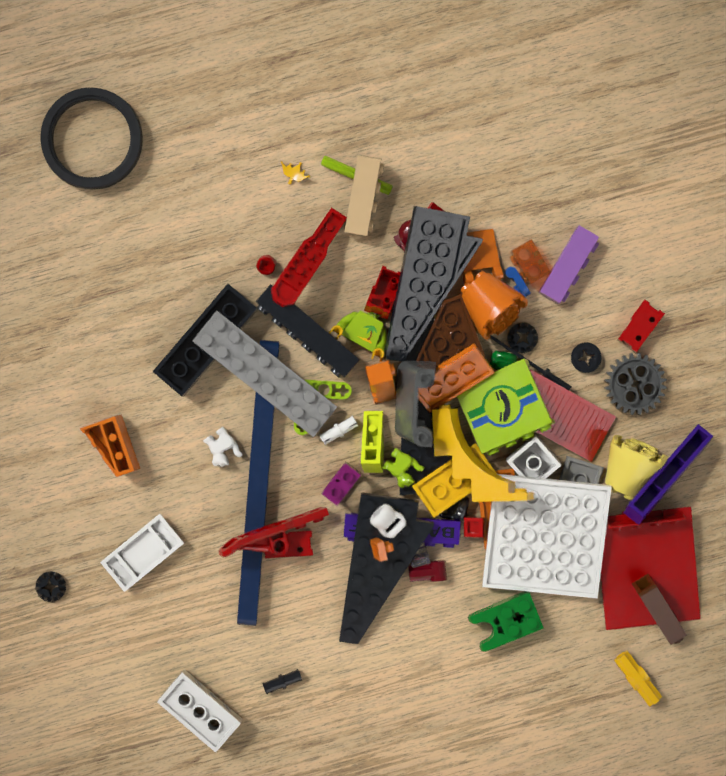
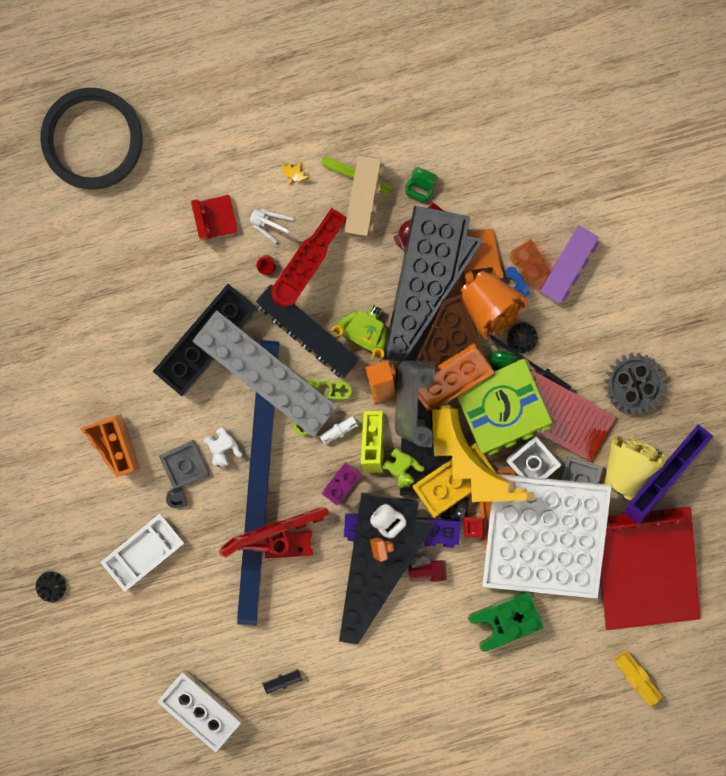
(176, 498): none -> black tile
(184, 464): none -> flat silver tile
(214, 217): none -> red bracket
(260, 219): none -> white plant
(383, 293): red piece -> none
(422, 179): none -> green piece
(594, 361): black gear -> none
(640, 326): red piece -> none
(659, 609): reddish brown slope -> none

